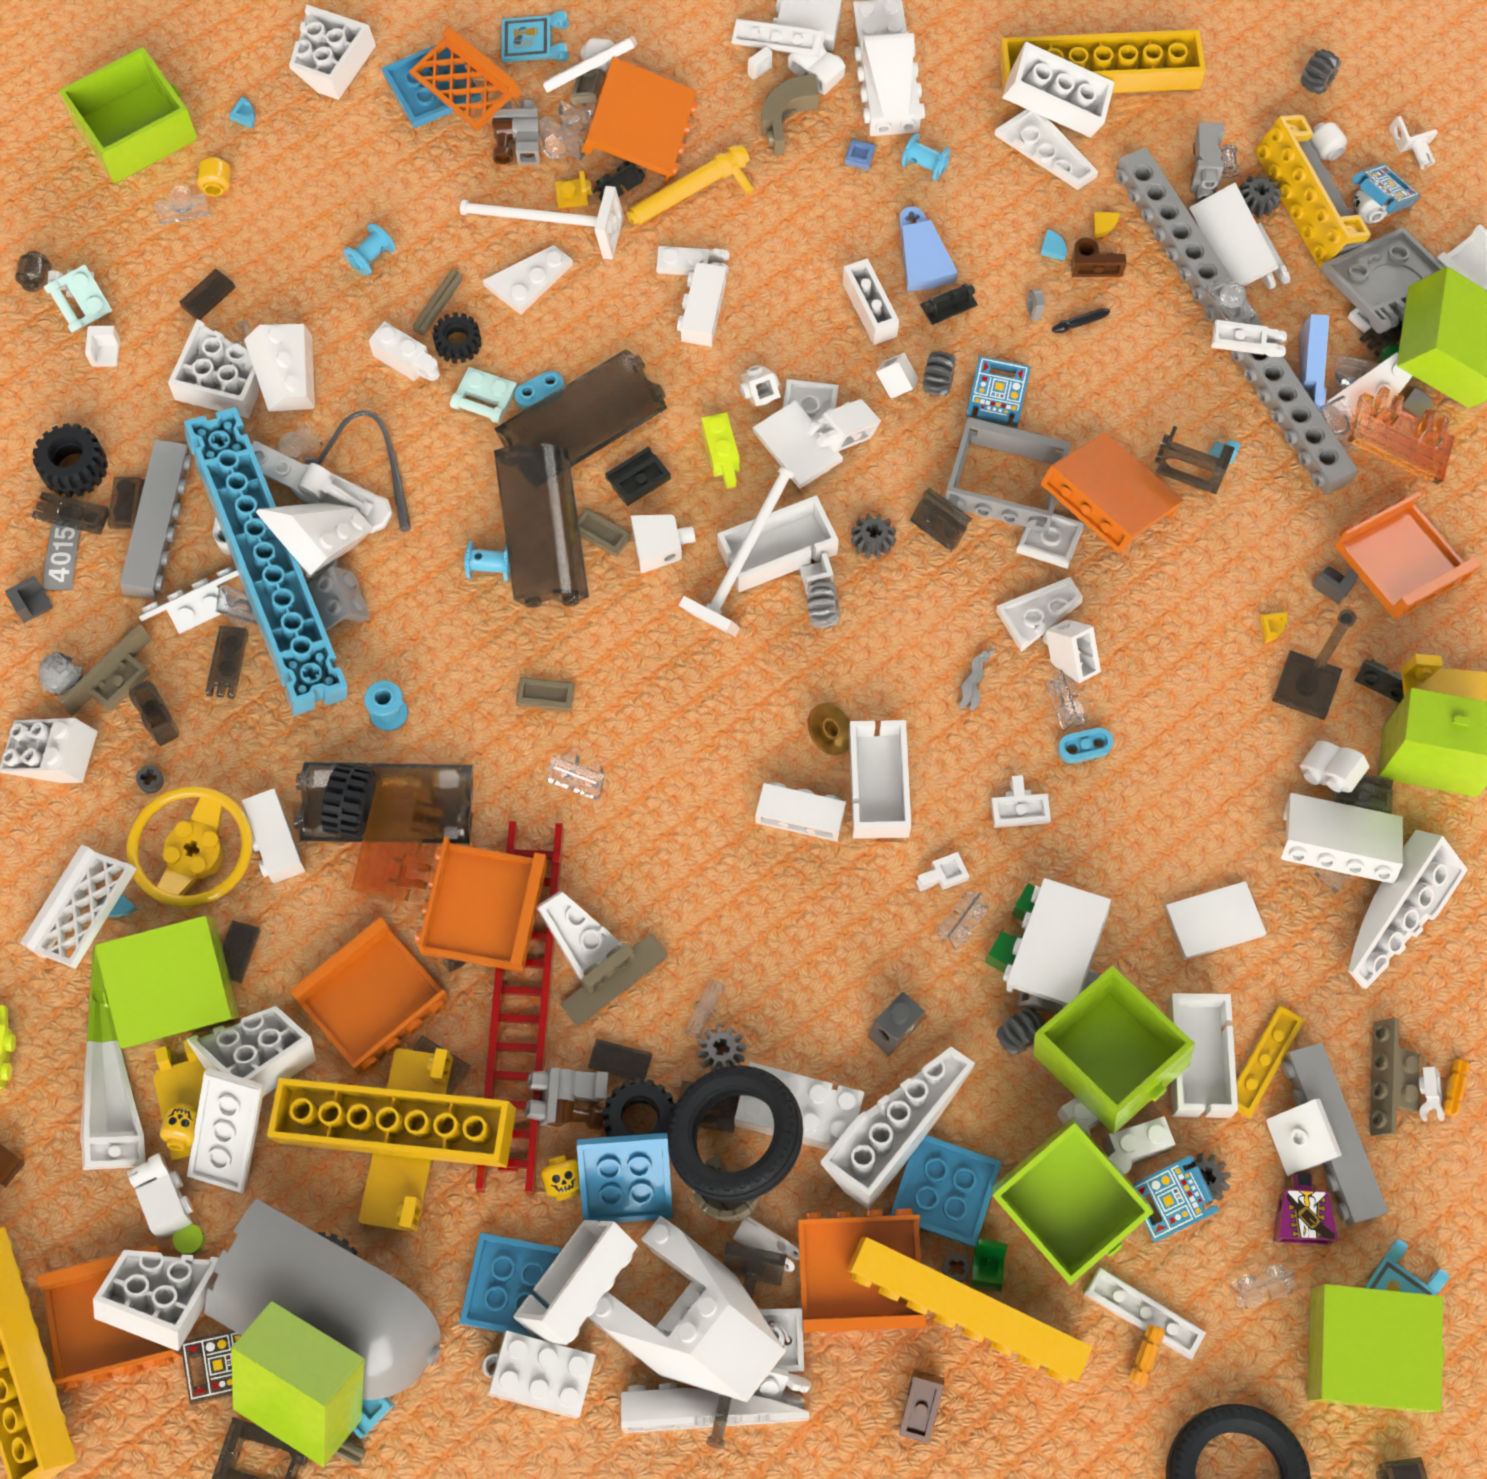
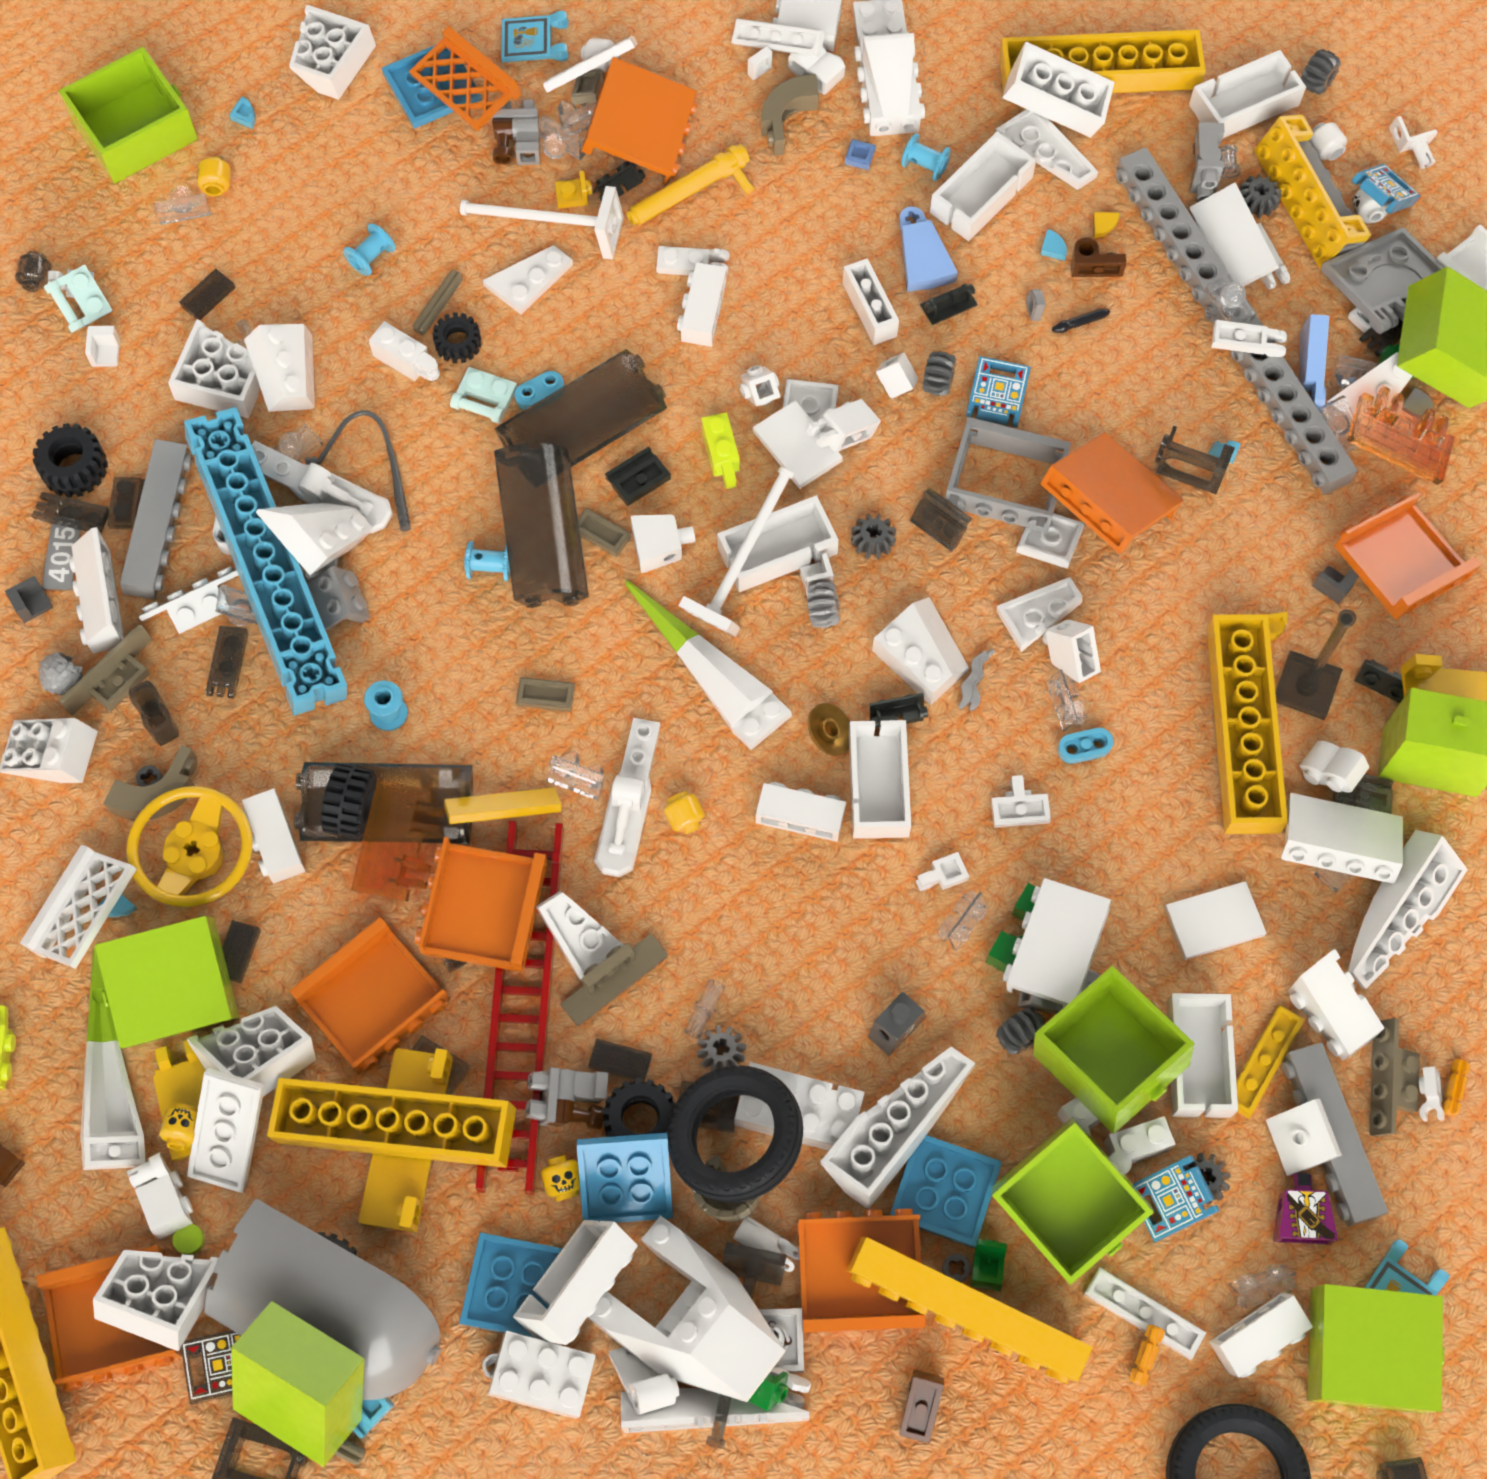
(96, 592): none -> white slope
(129, 800): none -> dark tan arch
(502, 805): none -> yellow tile
(628, 802): none -> white piece
(643, 1385): none -> white door
(684, 812): none -> yellow head
(738, 696): none -> white plate
(771, 1391): none -> green bracket
(909, 707): none -> pearl dark grey hinge
(921, 650): none -> white wedge
(982, 186): none -> white piece
(1246, 724): none -> yellow brick
(1248, 94): none -> white piece
(1261, 1335): none -> white brick
(1334, 1007): none -> white wedge

